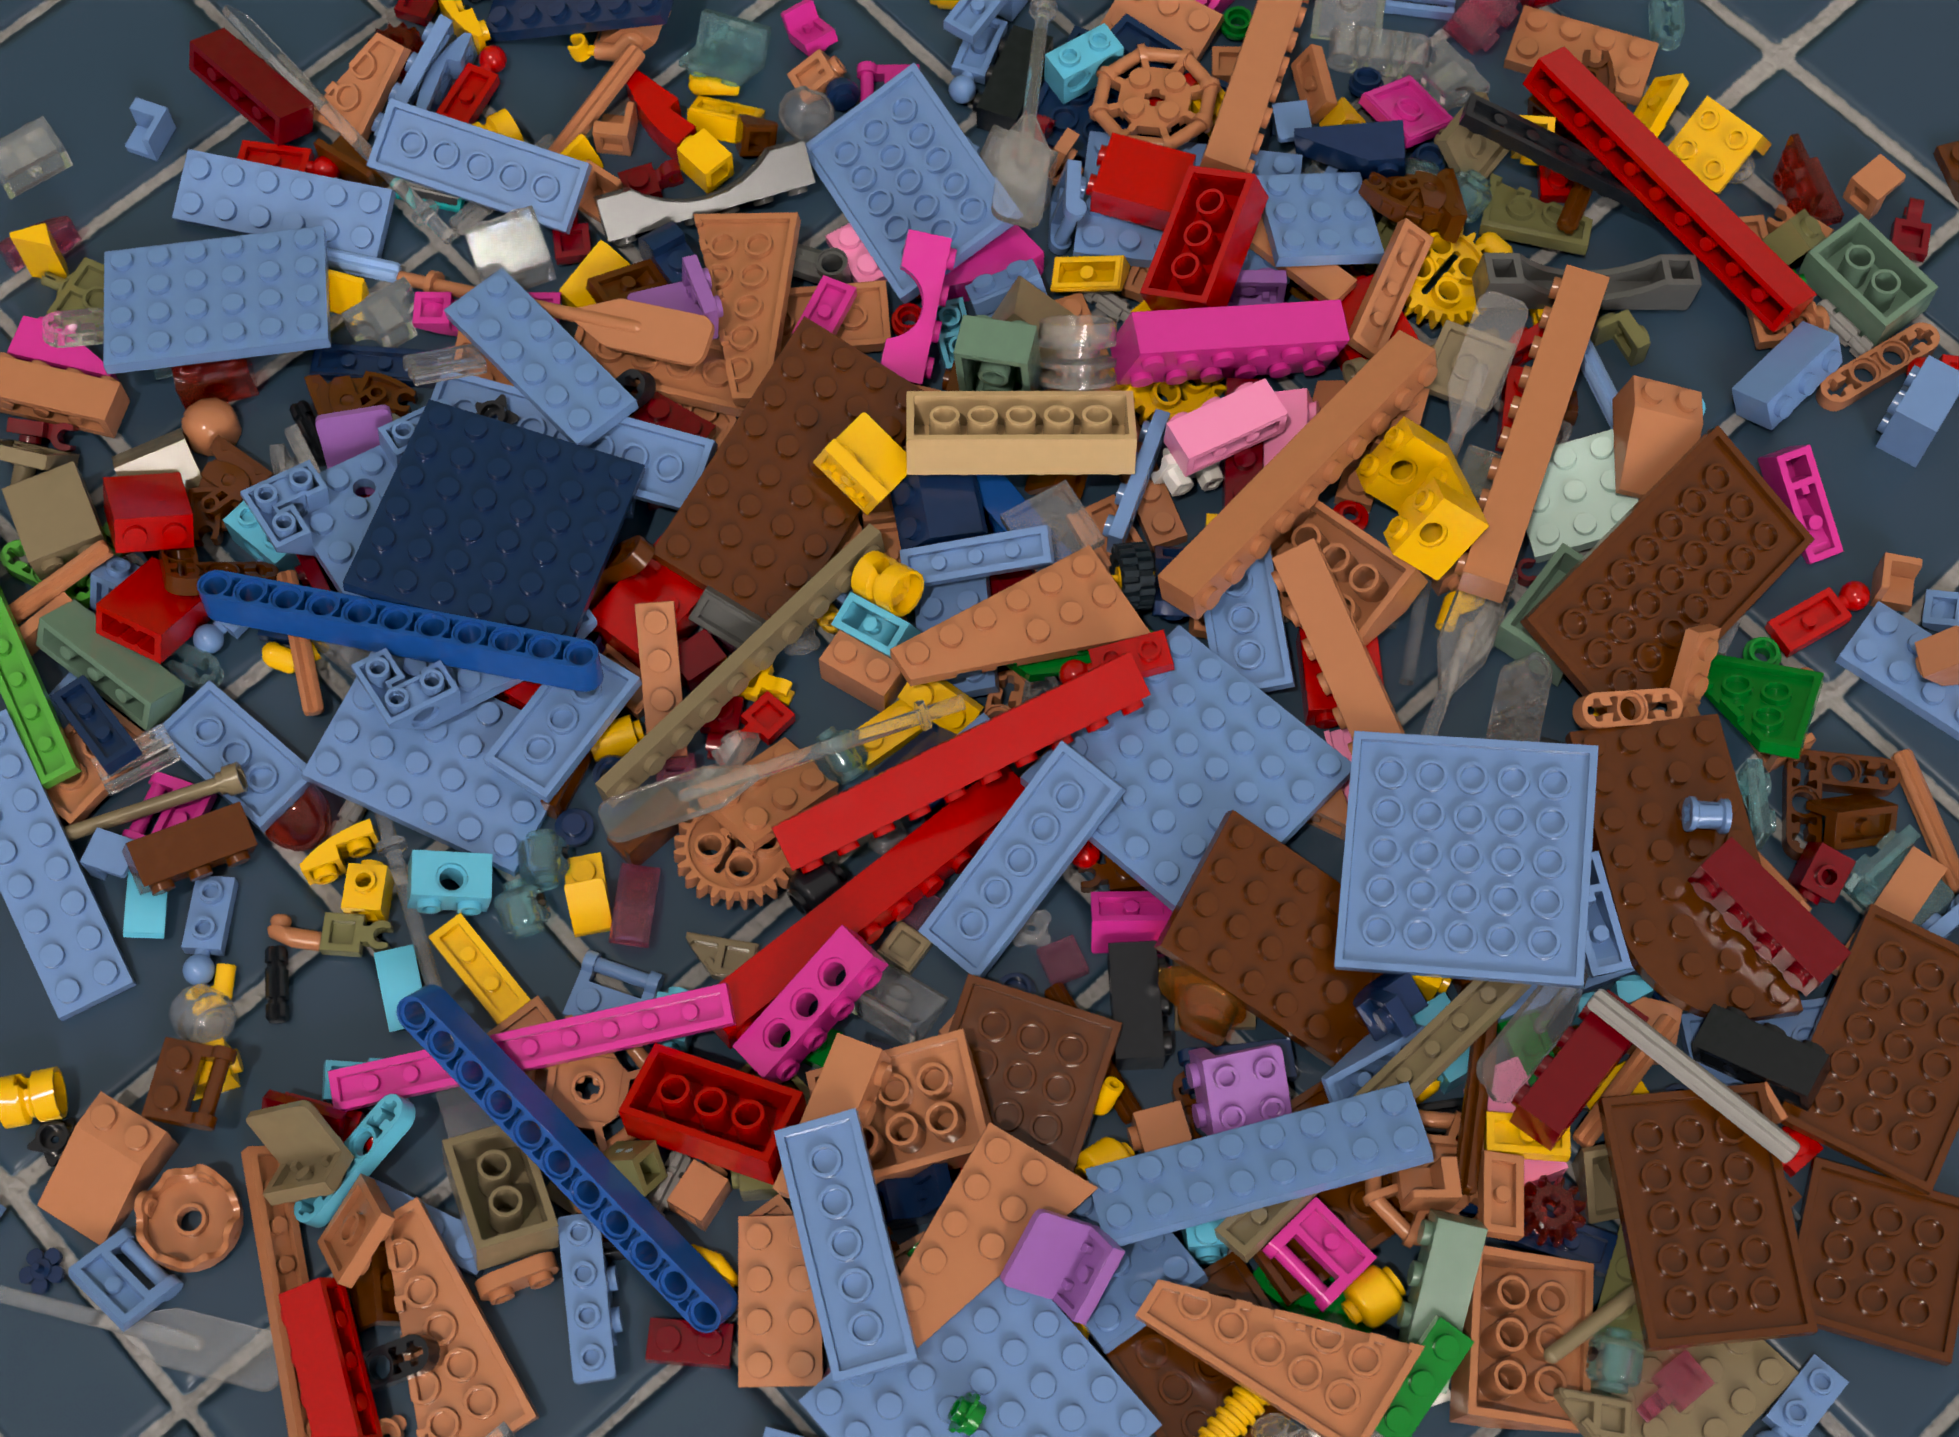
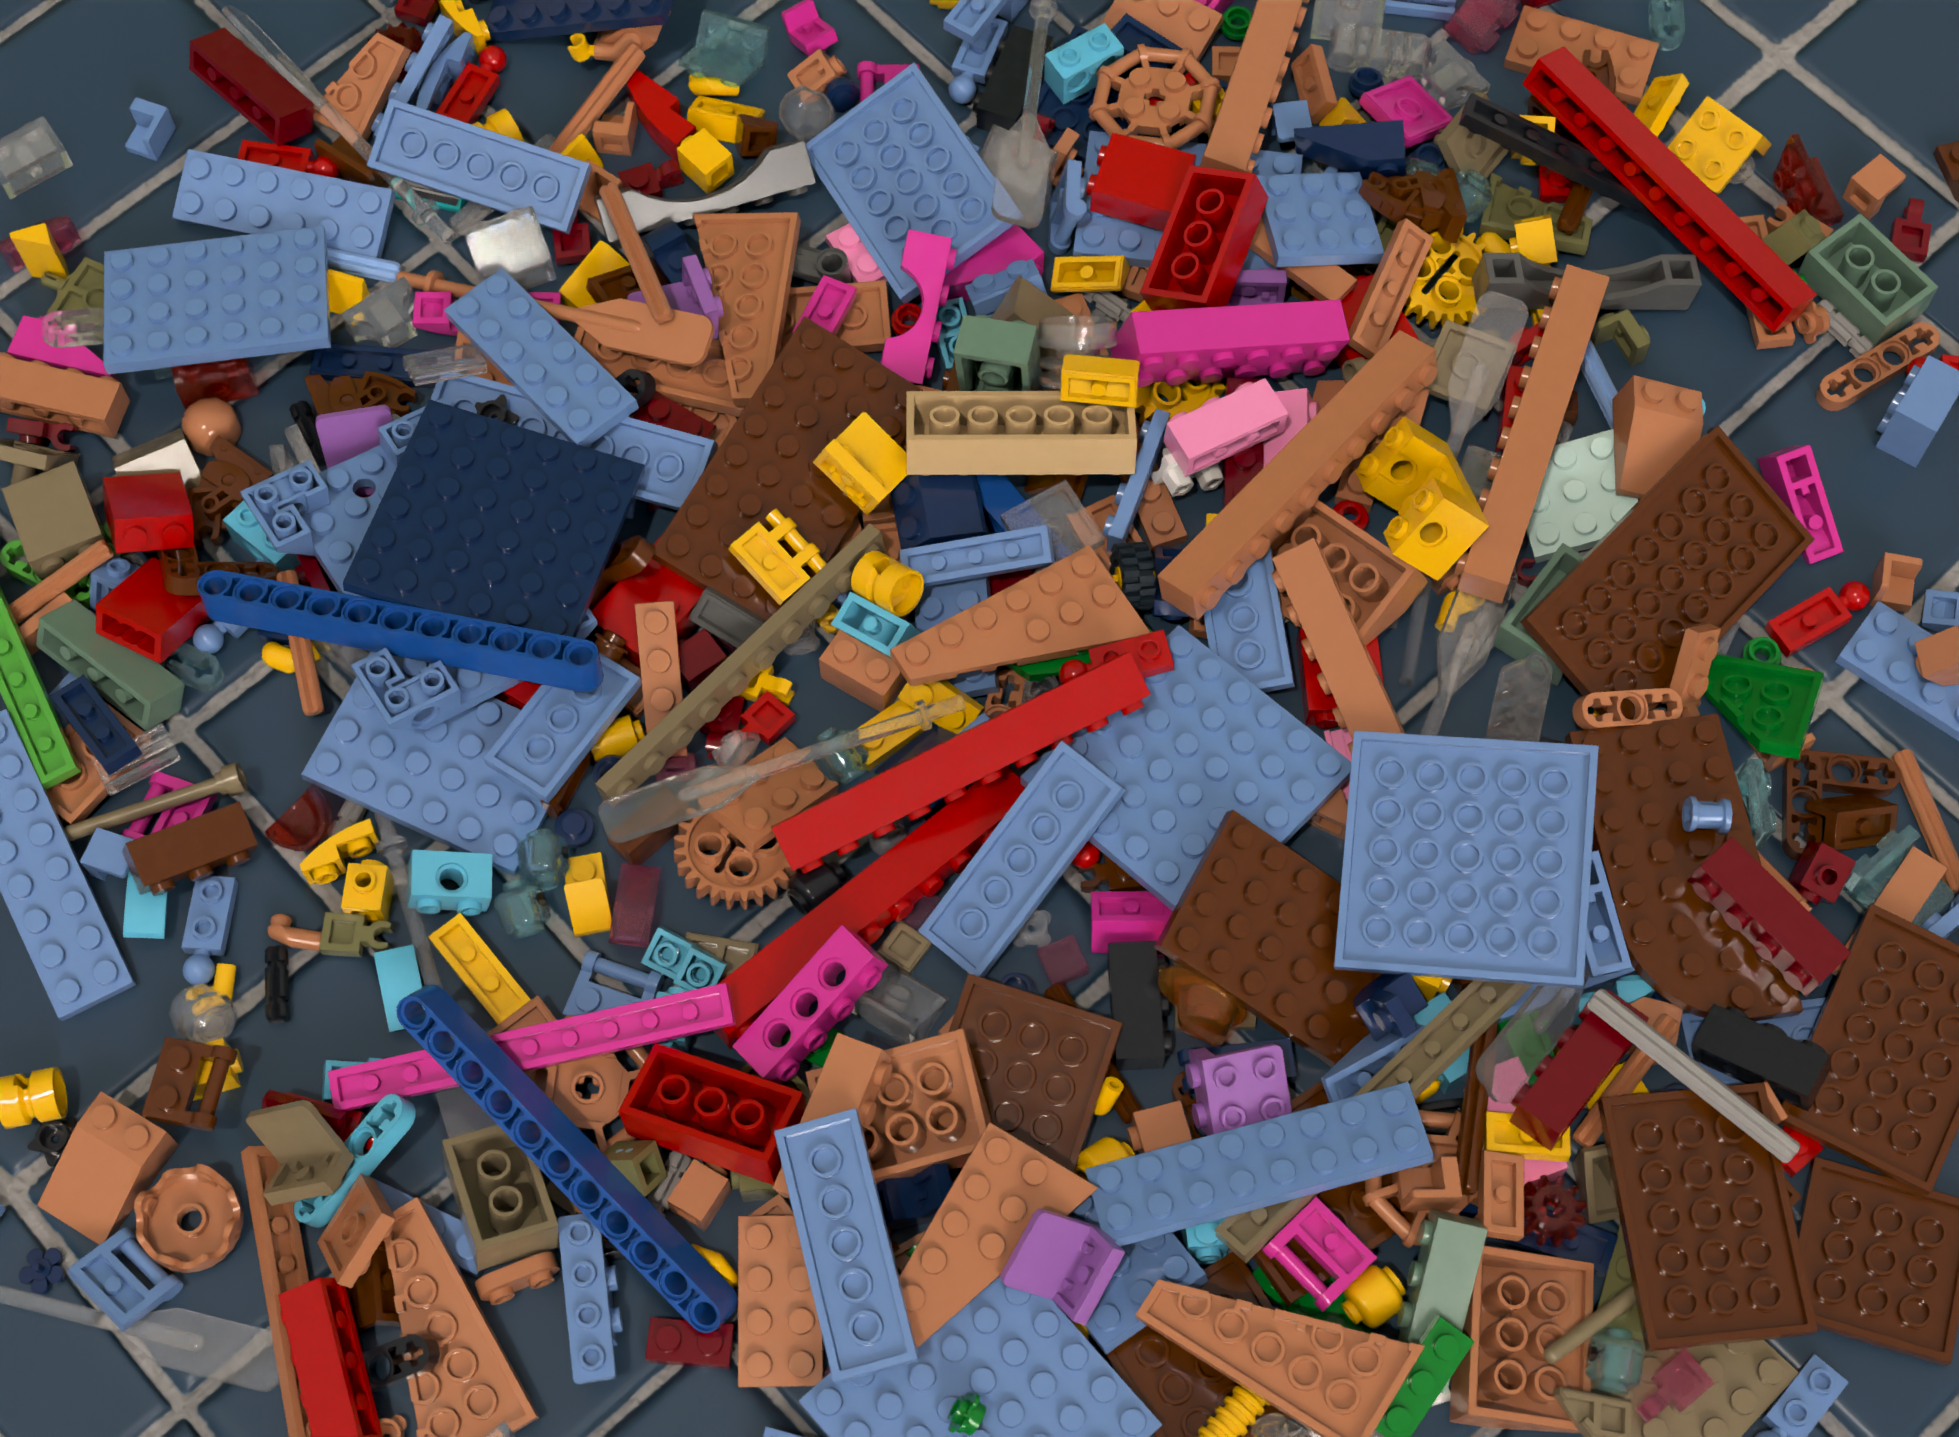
(216, 732): medium blue plate -> none
(611, 645): none -> reddish brown plate
(636, 253): none -> nougat axle
(683, 960): none -> medium azure slope
(770, 562): none -> yellow plate
(1099, 380): none -> yellow slope
(1535, 239): none -> yellow brick
(1787, 375): medium blue brick -> none

